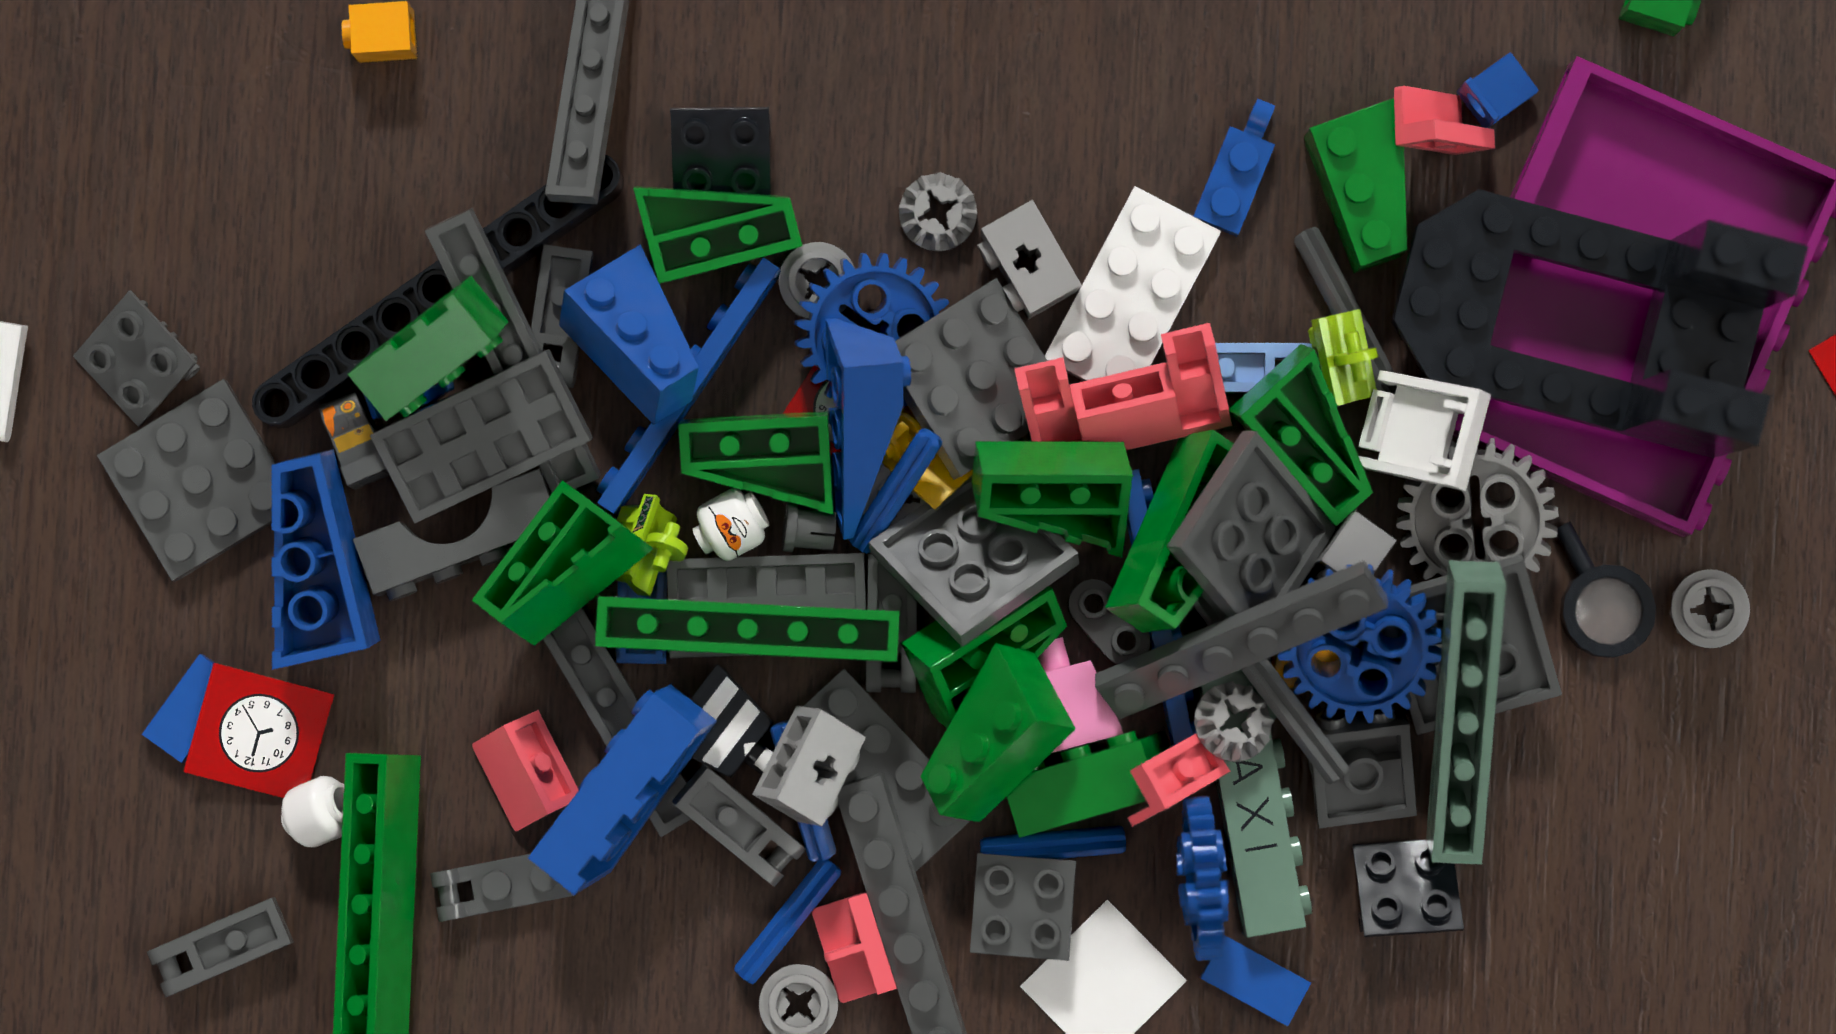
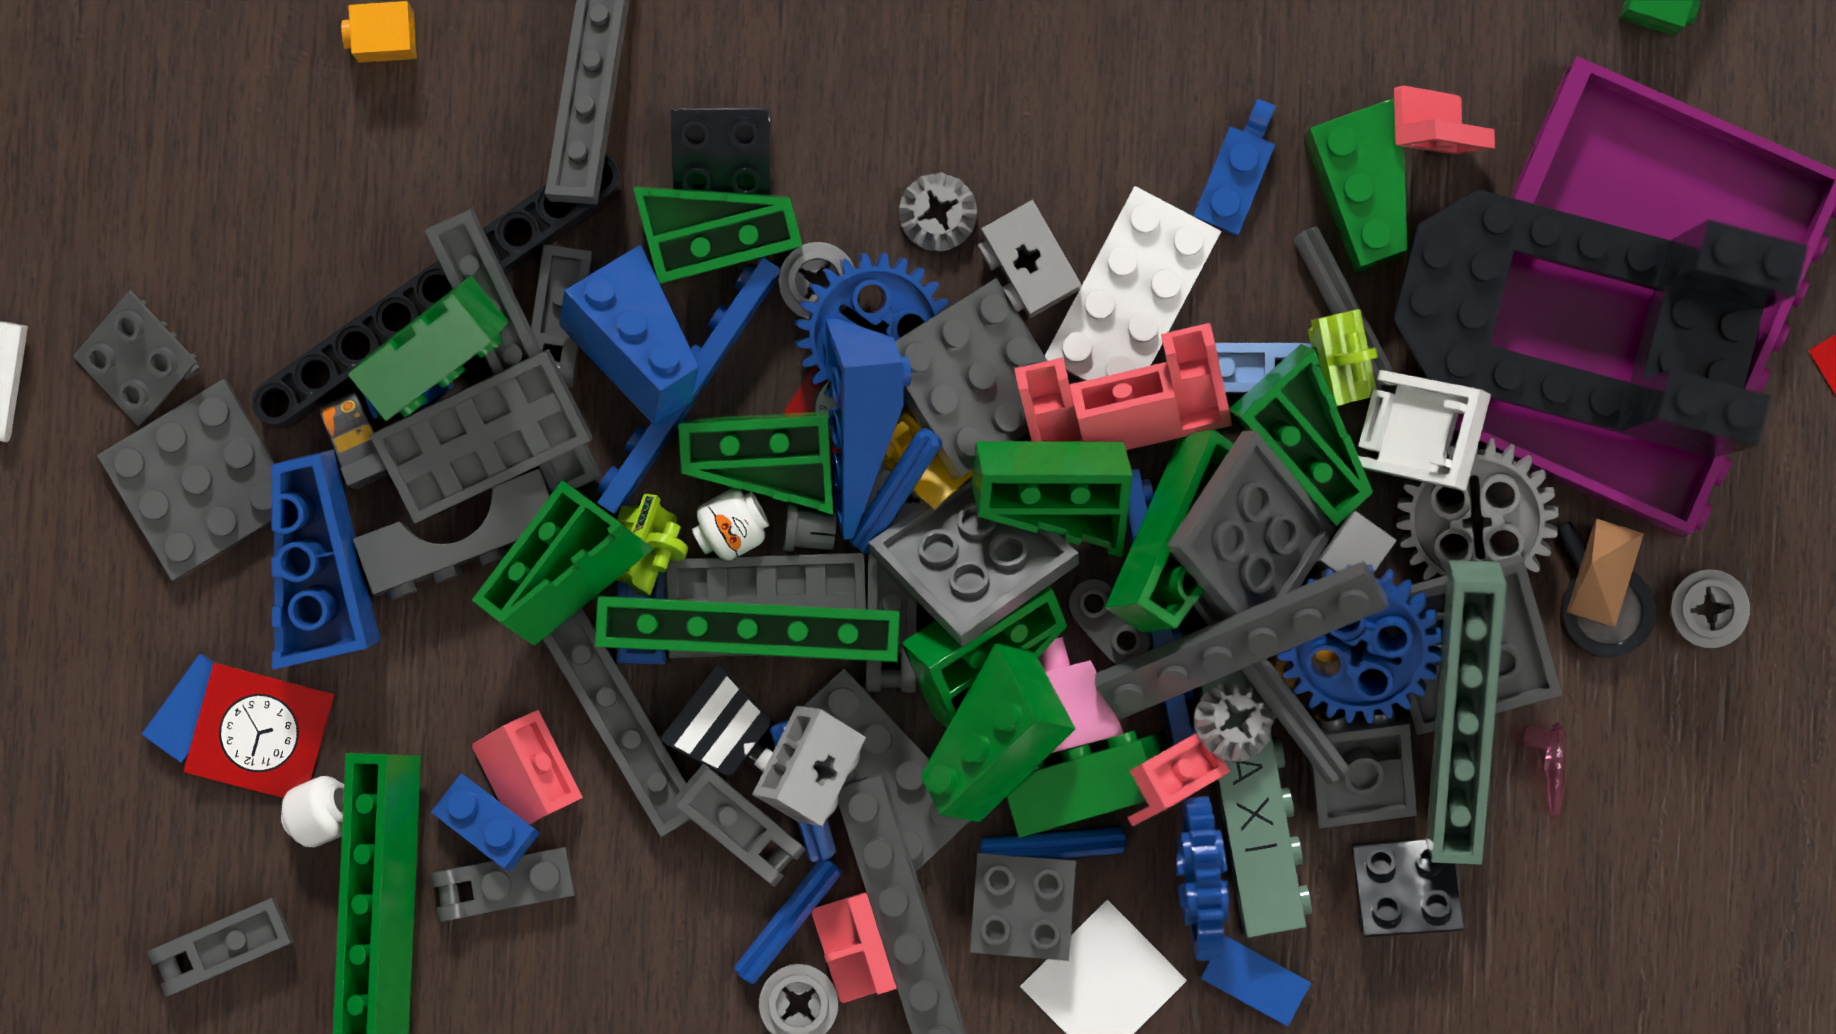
(485, 822): none -> blue plate
(623, 789): blue wedge -> none
(1497, 91): blue bracket -> none
(1554, 765): none -> clear pink bar
(1605, 573): none -> medium nougat slope

